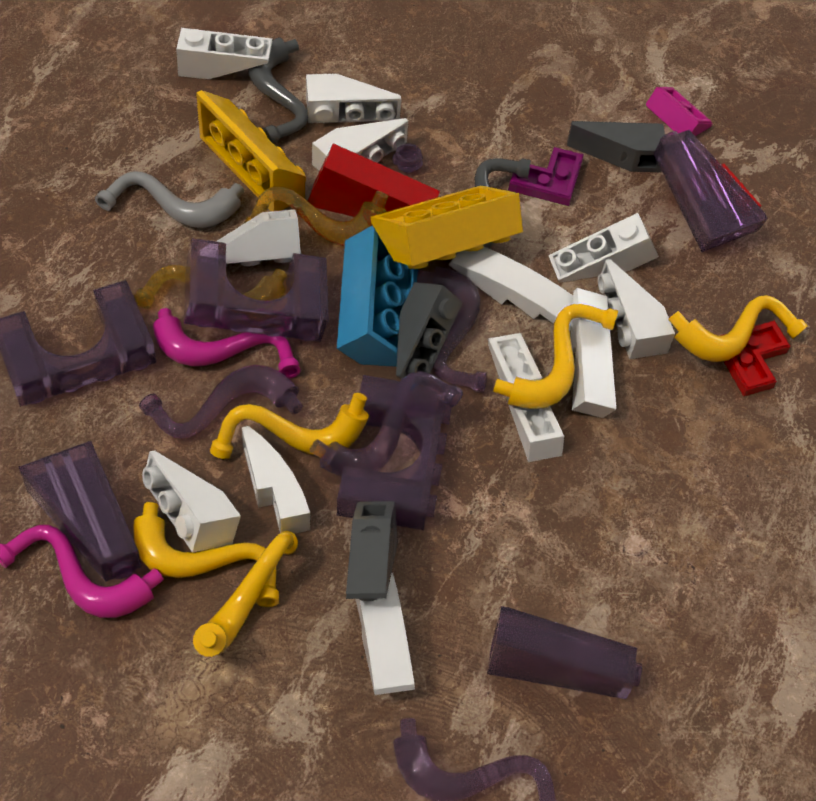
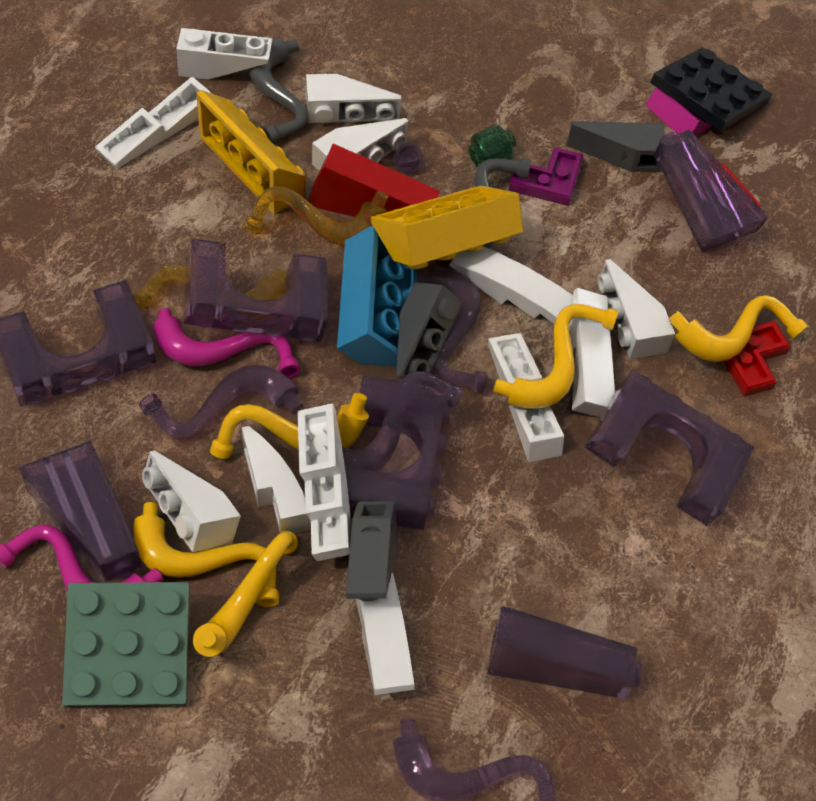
(126, 644): none -> sand green plate
(148, 129): none -> white slope
(196, 215): light grey animal -> none
(264, 238): white slope -> none
(325, 482): none -> white slope
(491, 144): none -> clear green head
(624, 243): white slope -> none
(711, 88): none -> black plate
(715, 452): none -> clear purple arch

